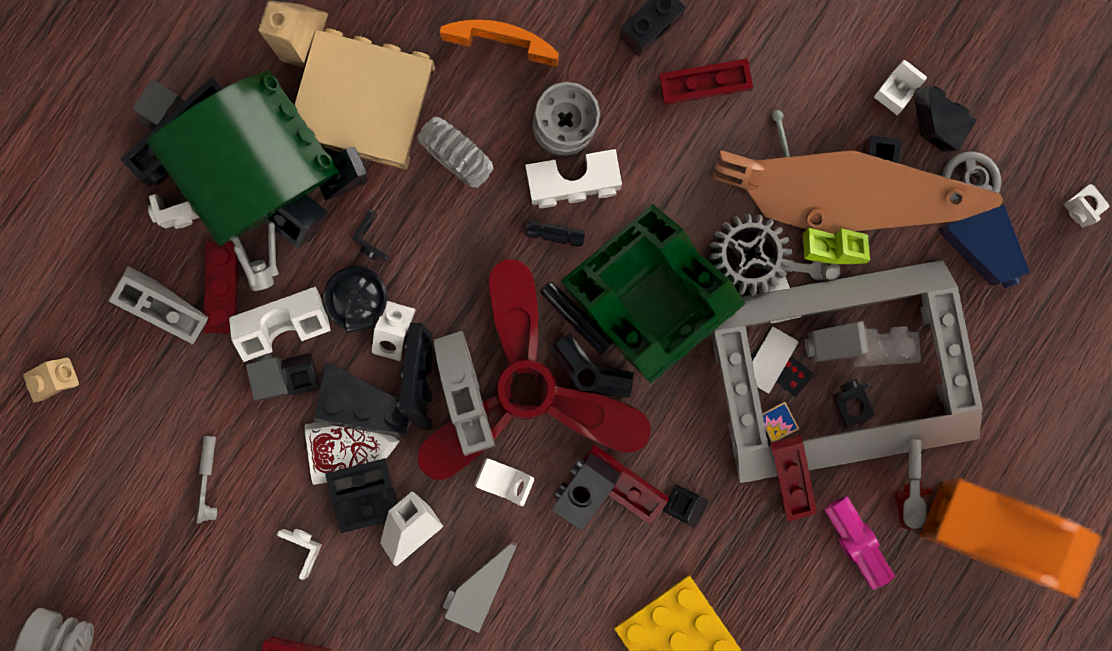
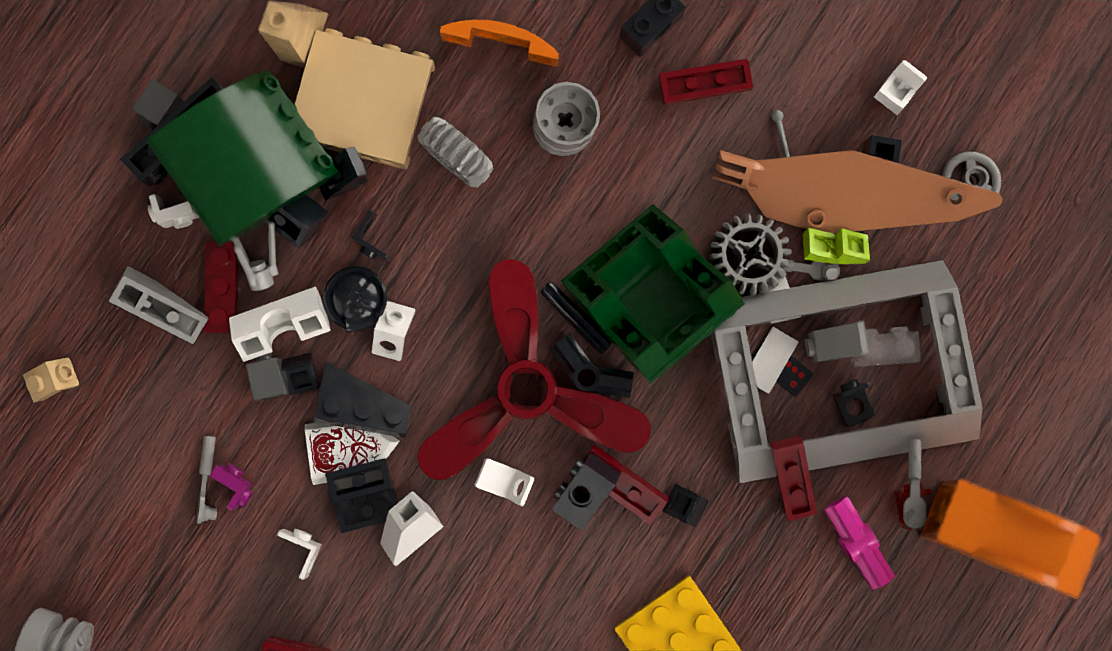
(232, 478): none -> magenta bracket
(415, 388): black wing -> none
(463, 393): light grey slope -> none
(476, 593): light grey slope -> none
(549, 186): white arch -> none
(555, 233): black axle -> none
(779, 422): tile -> none
(941, 120): black slope -> none
(989, 246): dark blue slope -> none
(1080, 209): white bracket -> none

